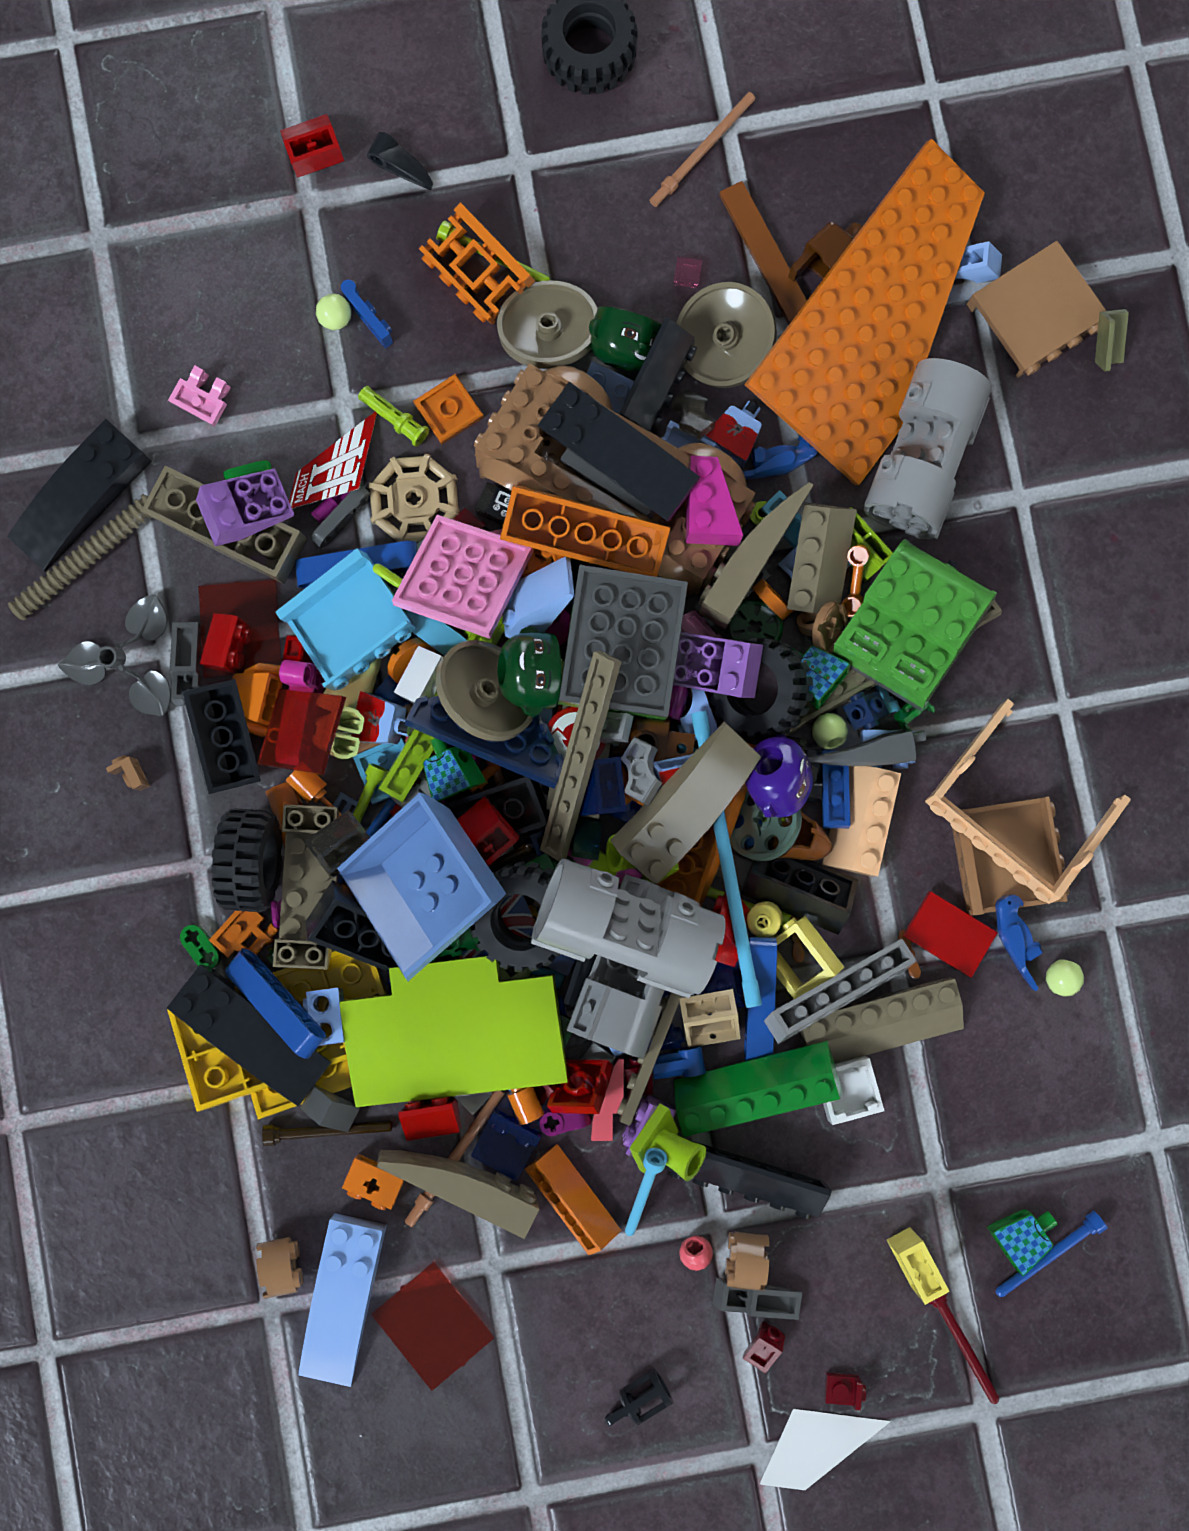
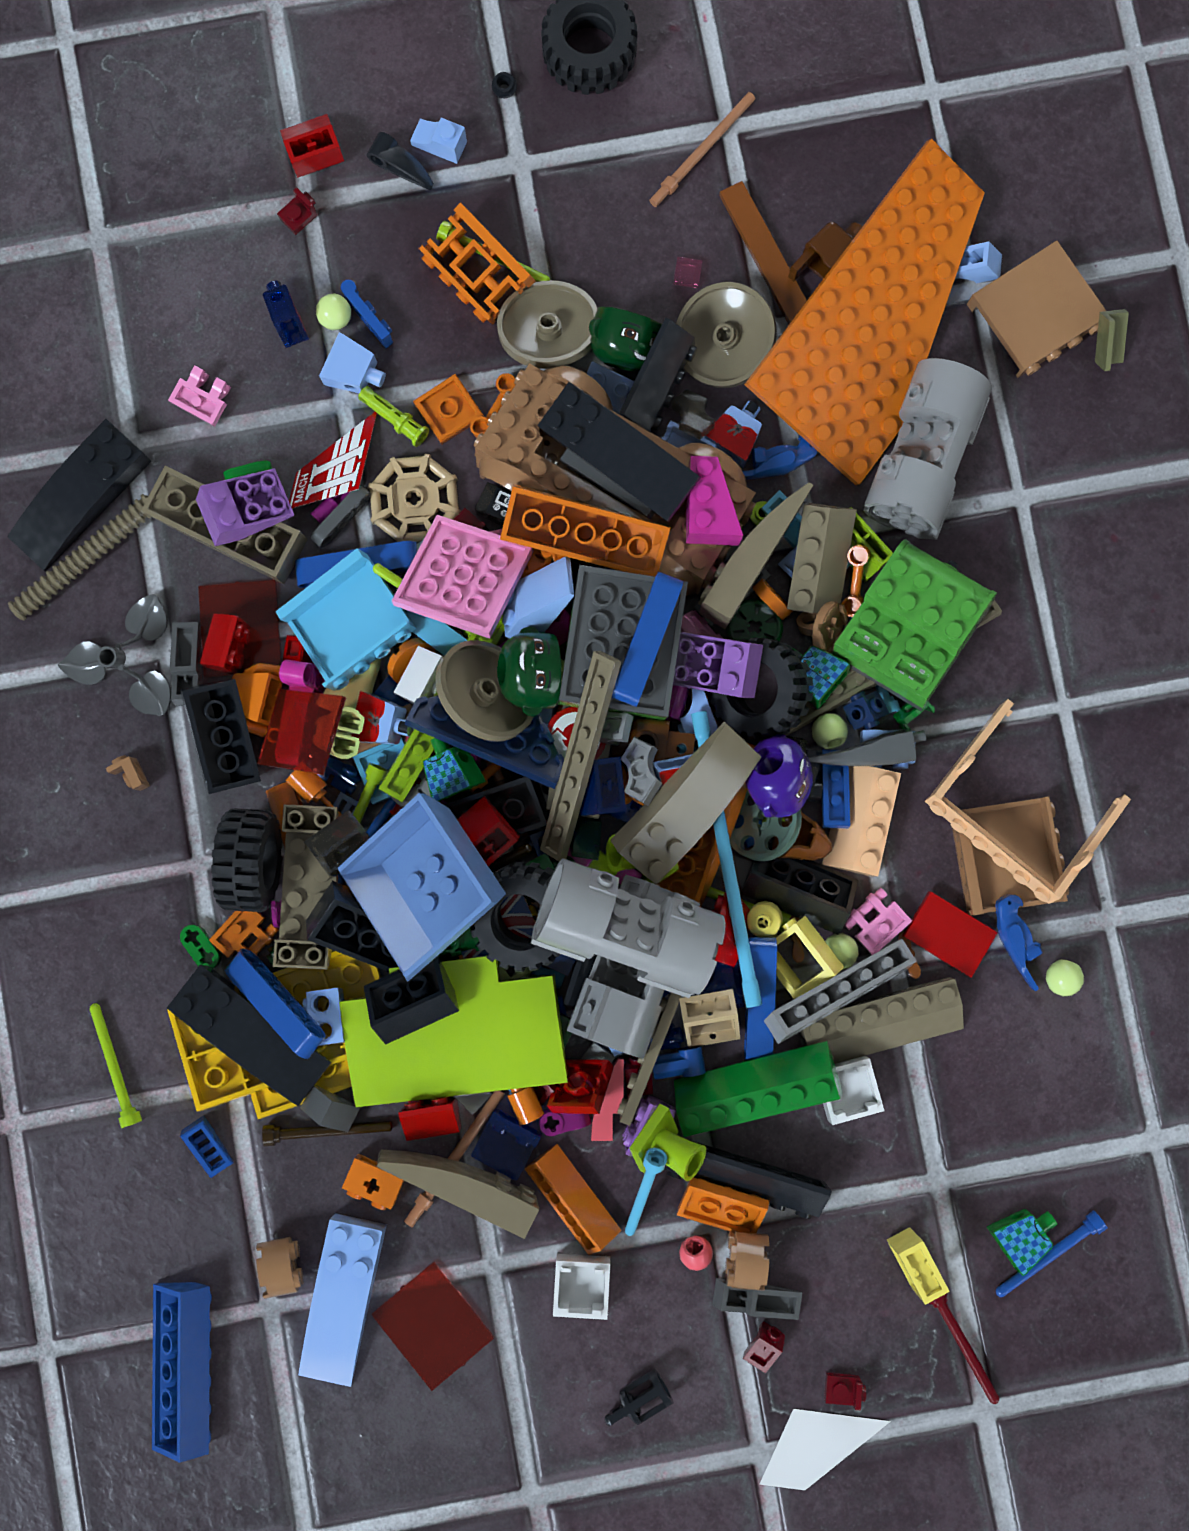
(128, 1115): none -> lime piece
(181, 1370): none -> blue slope
(192, 1144): none -> blue slope
(282, 308): none -> clear blue torso
(298, 211): none -> dark red bracket
(344, 775): none -> blue hinge
(350, 366): none -> light blue torso
(404, 1006): none -> black slope
(440, 138): none -> light blue arch
(503, 383): none -> orange bar
(504, 78): none -> black plate
(581, 1286): none -> white container
(647, 639): none -> blue beam
(722, 1207): none -> orange plate
(844, 948): none -> yellowish green piece
(883, 927): none -> bright pink plate

